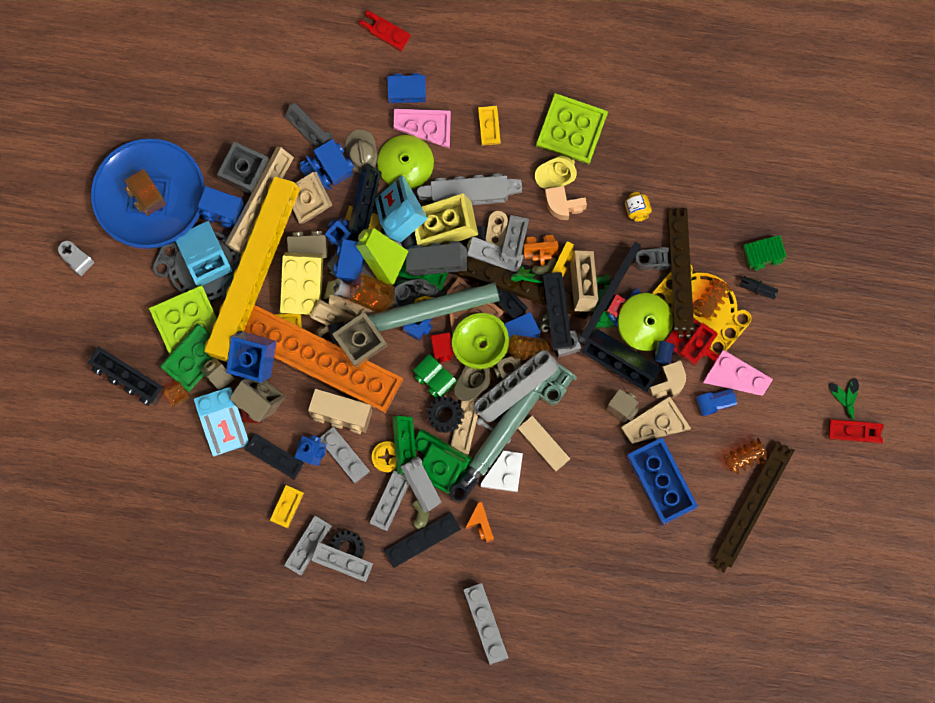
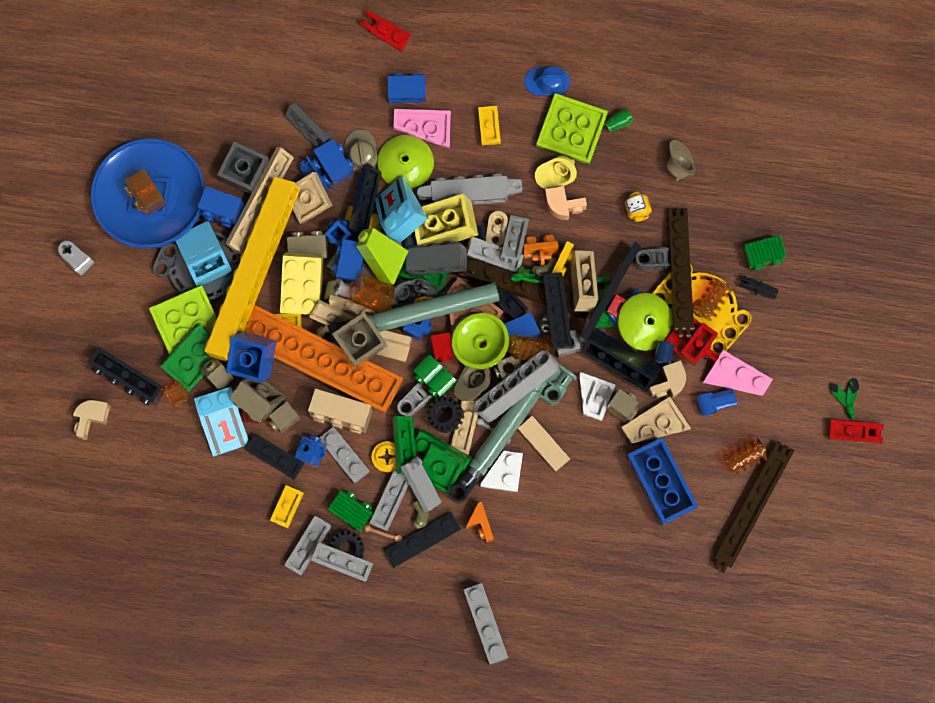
(90, 412): none -> tan brick
(283, 417): none -> dark tan brick
(350, 510): none -> green brick
(367, 528): none -> nougat hinge
(397, 347): none -> tan panel
(416, 399): none -> light grey piece
(547, 81): none -> blue piece
(595, 395): none -> white wing
(619, 120): none -> green cone
(680, 161): none -> dark tan piece

